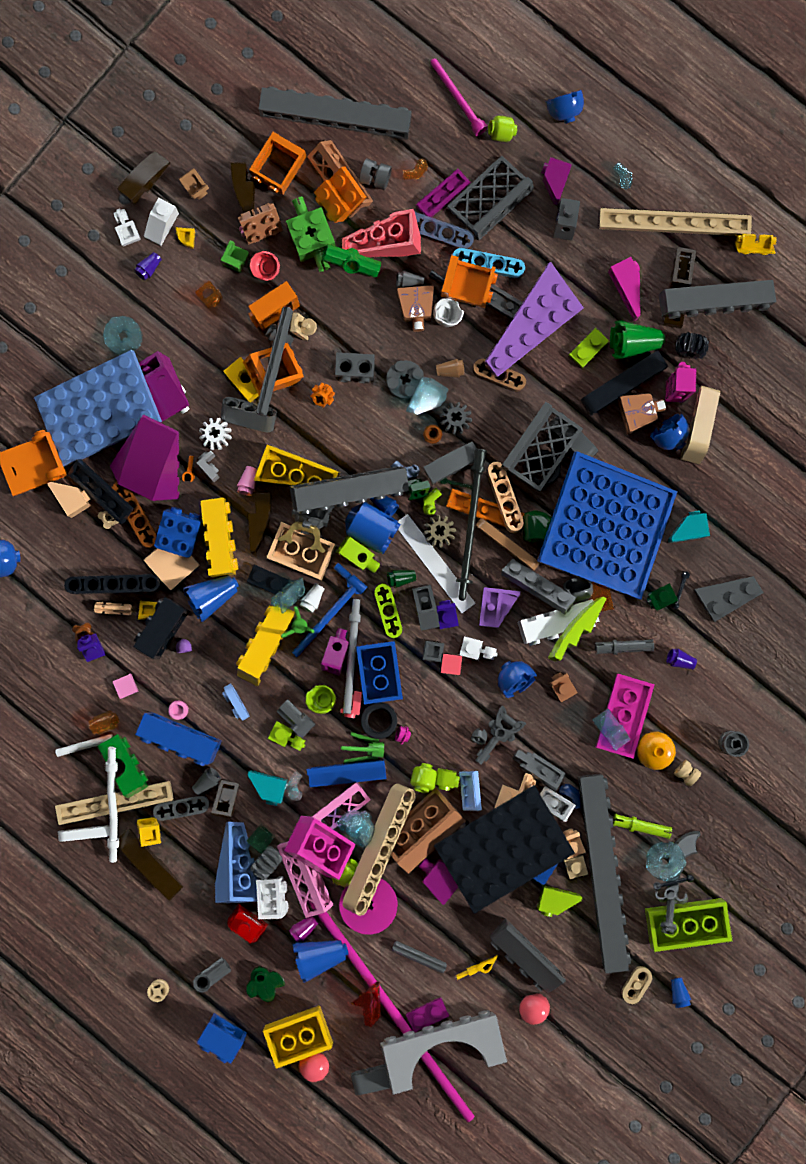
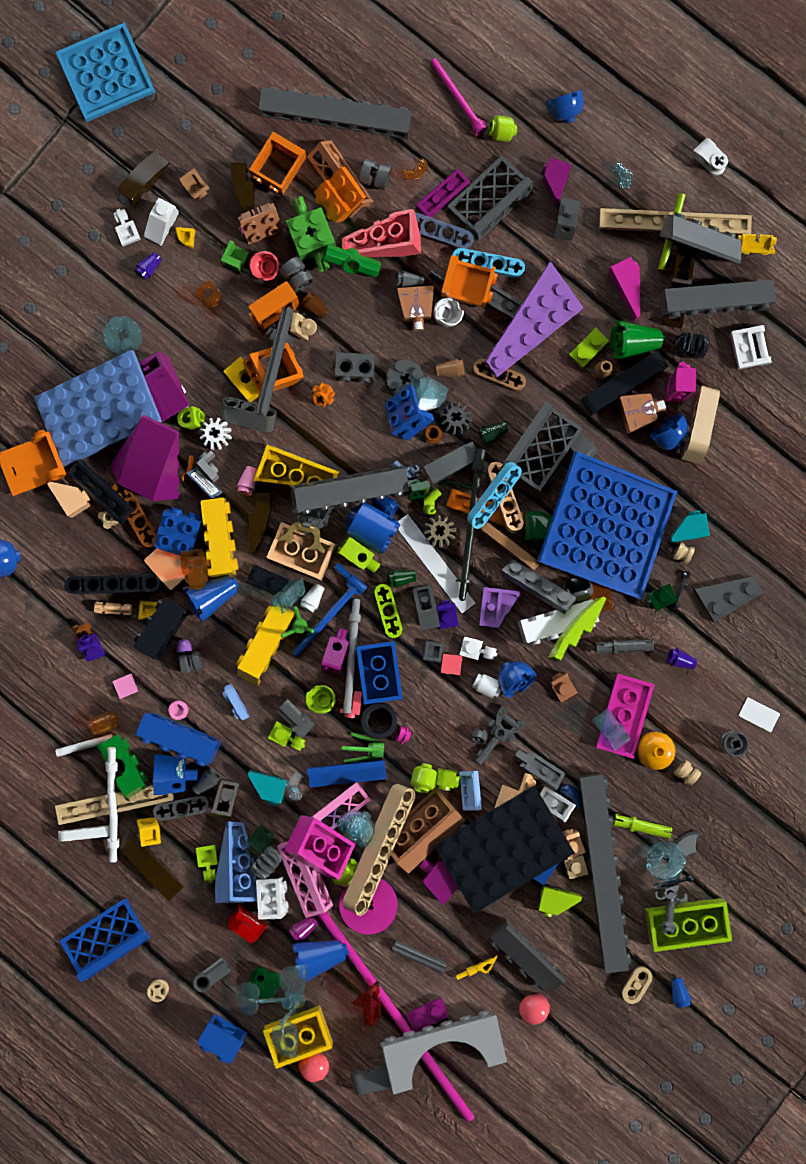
(105, 72): none -> dark azure plate
(114, 954): none -> blue fence
(171, 774): none -> blue torso
(190, 662): none -> dark grey wheel
(191, 418): none -> lime plate
(194, 568): none -> clear orange window
(204, 482): none -> sticker
(206, 857): none -> lime plate
(293, 982): none -> clear light blue plant
(298, 277): none -> dark grey wheel
(314, 305): none -> reddish brown cone
(405, 415): none -> blue bracket
(487, 686): none -> white brick
(491, 432): none -> clear green cone
(491, 493): none -> medium azure beam
(603, 374): none -> medium nougat cone
(668, 244): none -> lime bar
(683, 553): none -> tan wheel
(701, 238): none -> slope
(708, 155): none -> white piece
(745, 350): none -> white plate
(759, 714): none -> white sticker

